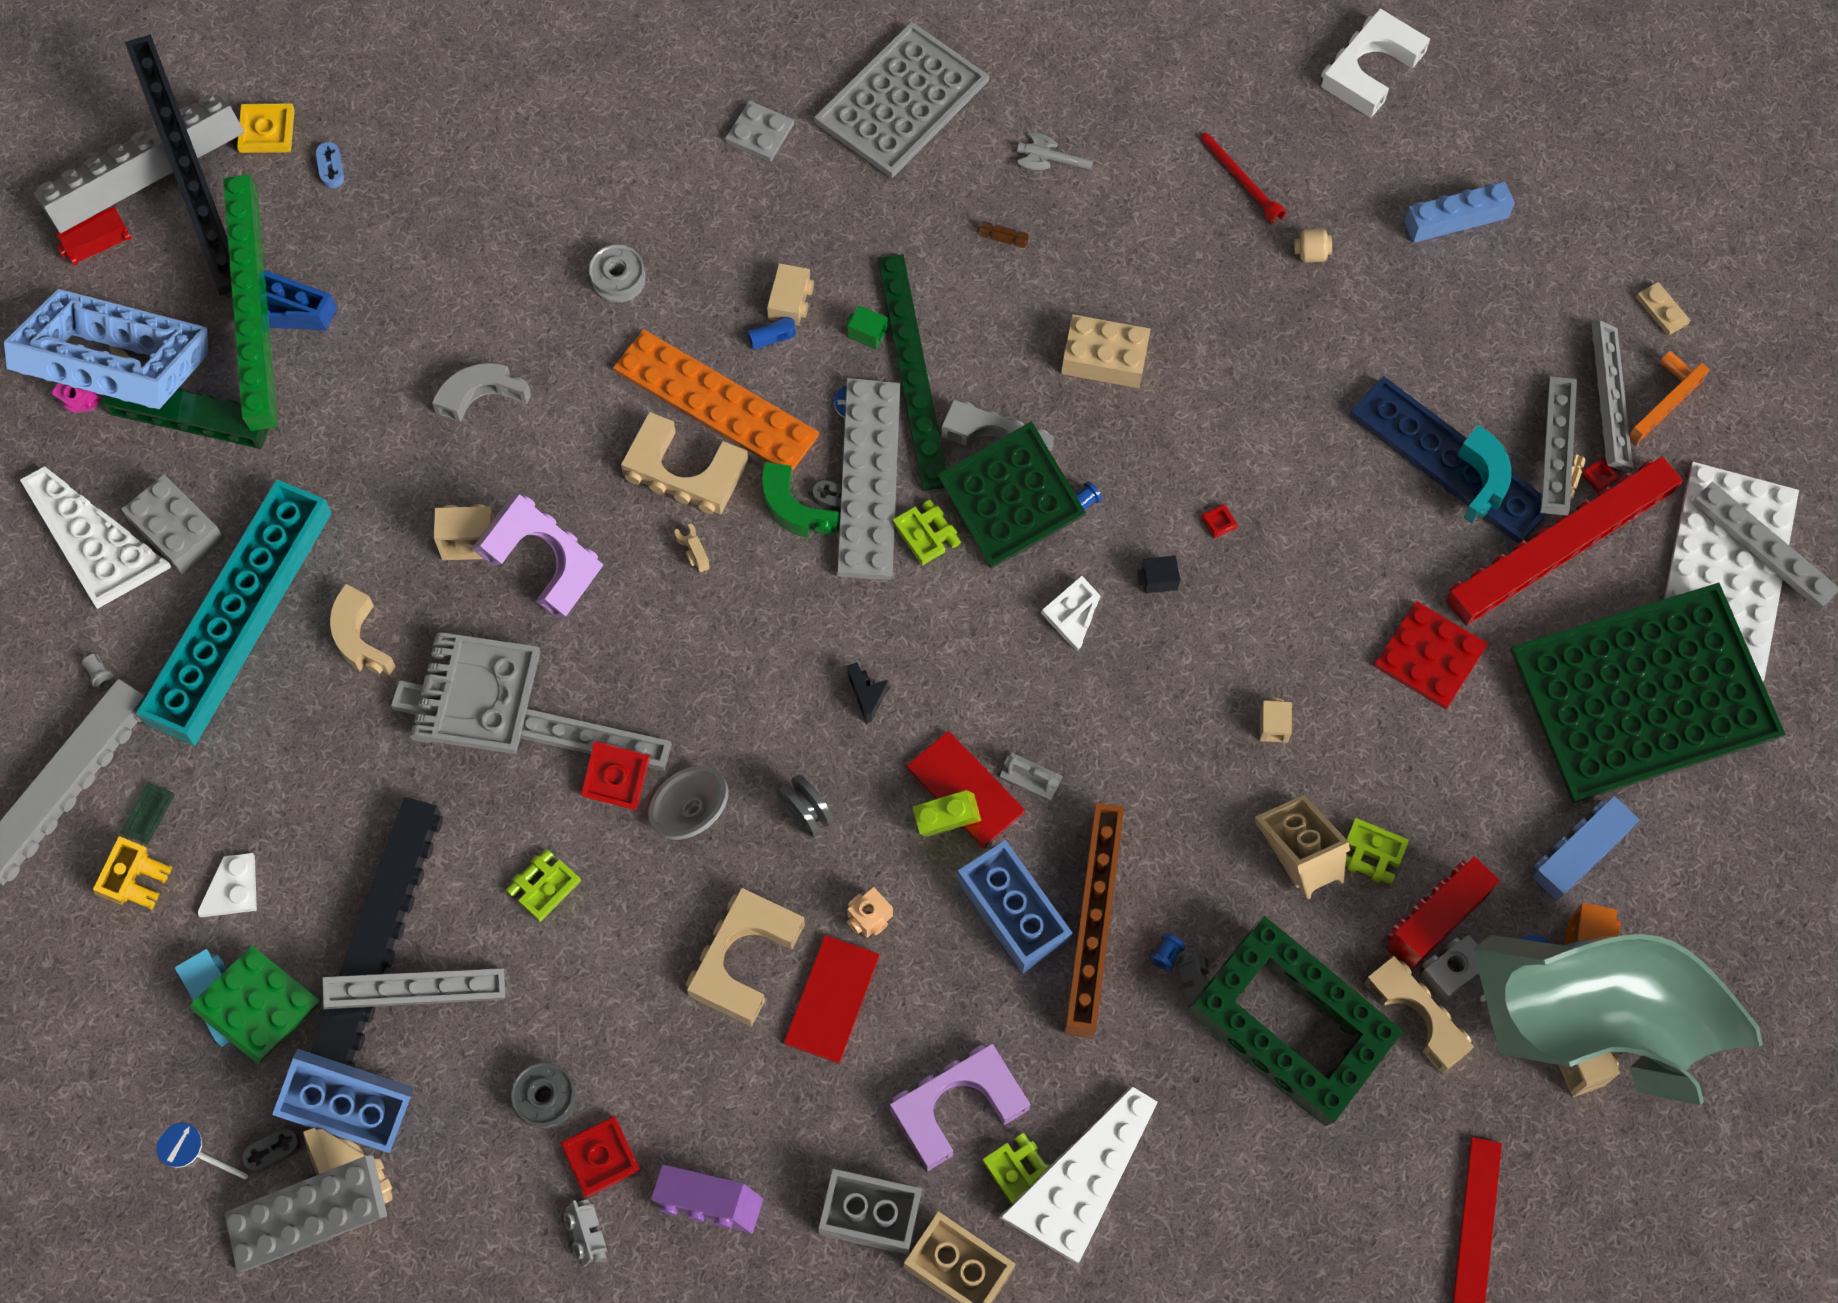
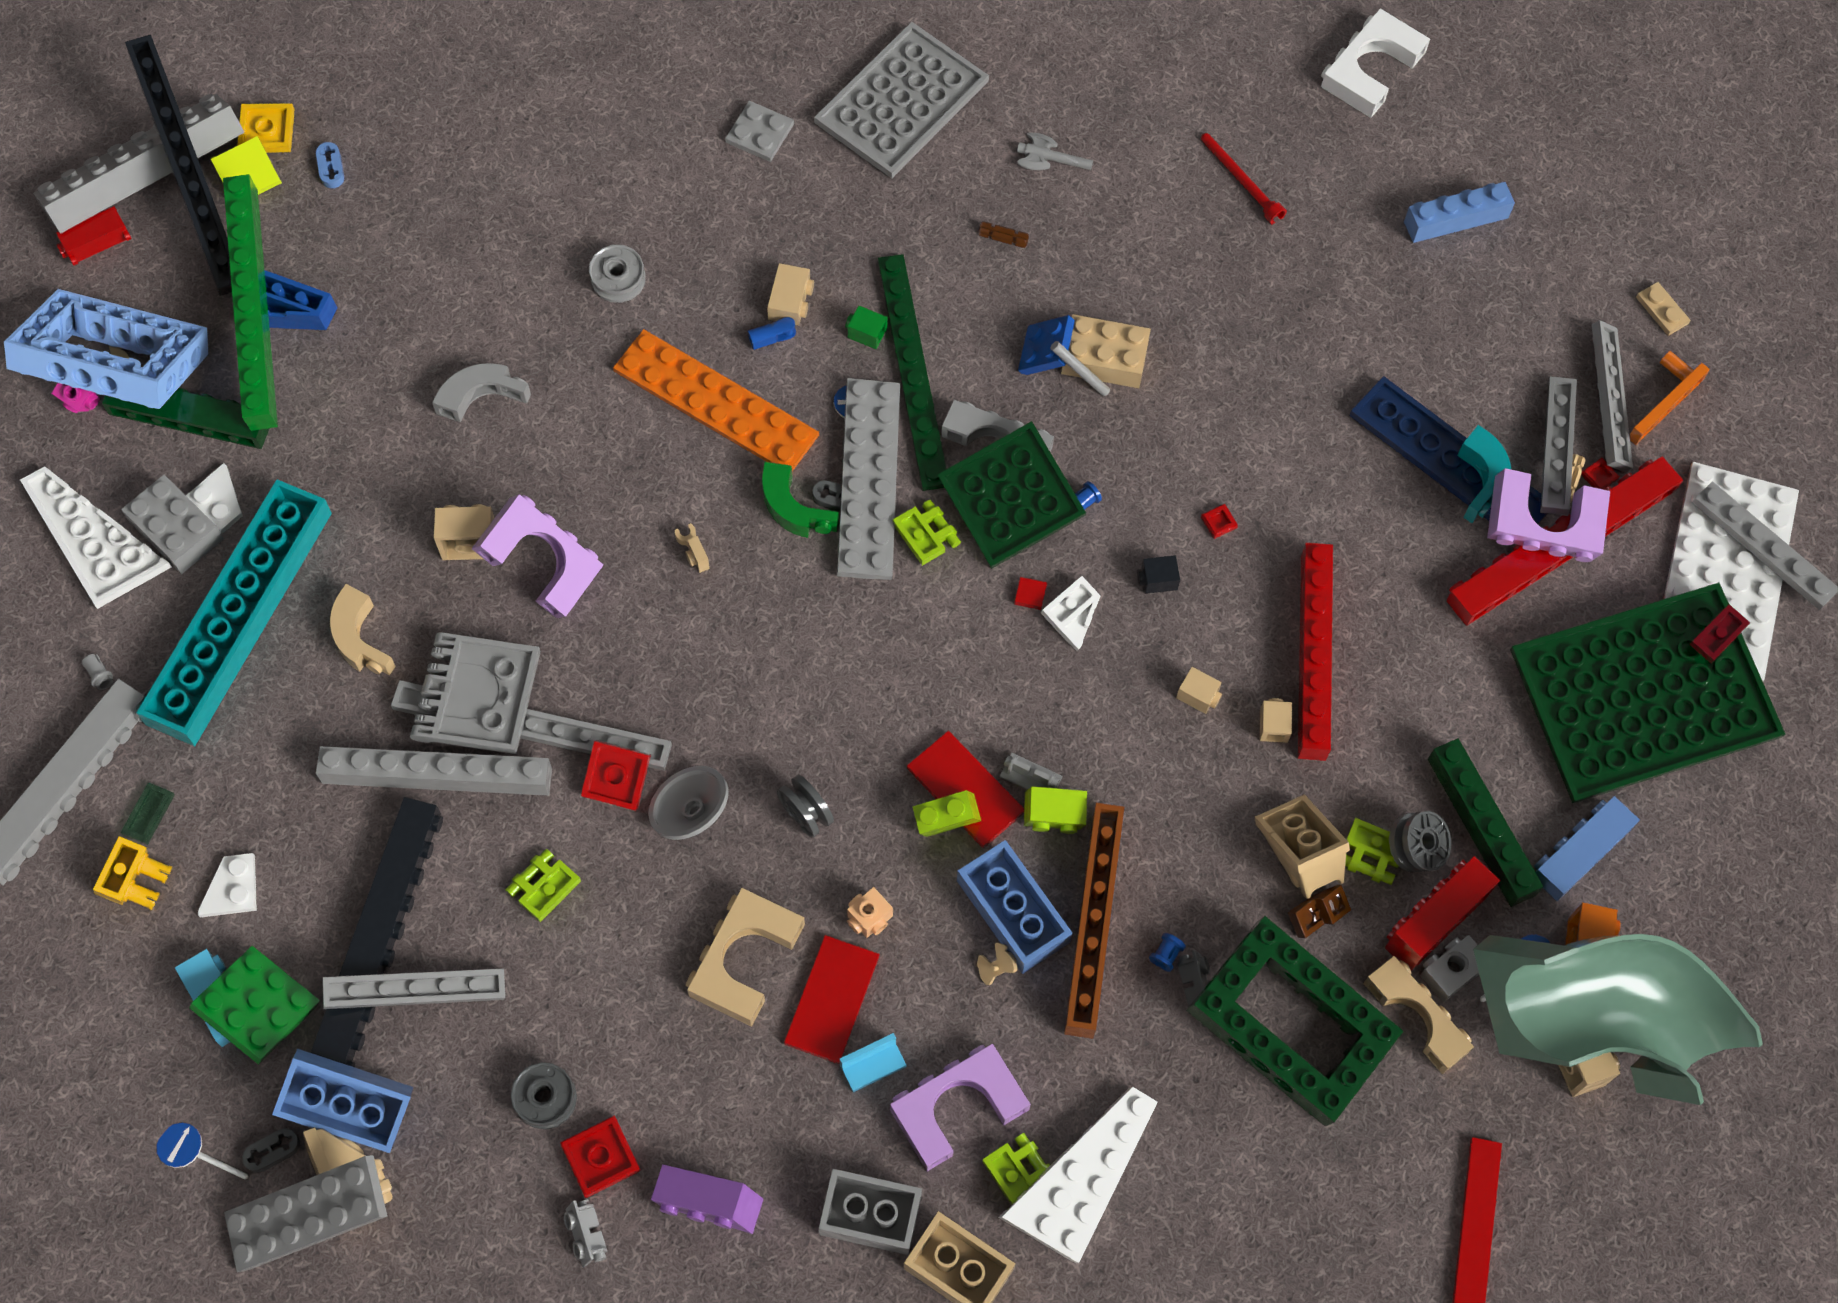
(217, 499): none -> white wing
(248, 159): none -> neon yellow tile
(434, 770): none -> light grey brick
(707, 490): tan arch -> none
(867, 695): black slope -> none
(872, 1063): none -> medium azure panel
(1005, 963): none -> tan piece
(1030, 593): none -> red tile
(1039, 337): none -> blue plate
(1055, 809): none -> lime brick
(1080, 368): none -> light grey bar
(1200, 690): none -> tan brick
(1313, 245): tan head -> none
(1315, 652): none -> red brick
(1320, 909): none -> reddish brown slope
(1420, 841): none -> dark grey wheel
(1431, 655): red plate -> none
(1484, 822): none -> dark green brick
(1513, 524): none -> lavender arch
(1719, 633): none -> dark red plate

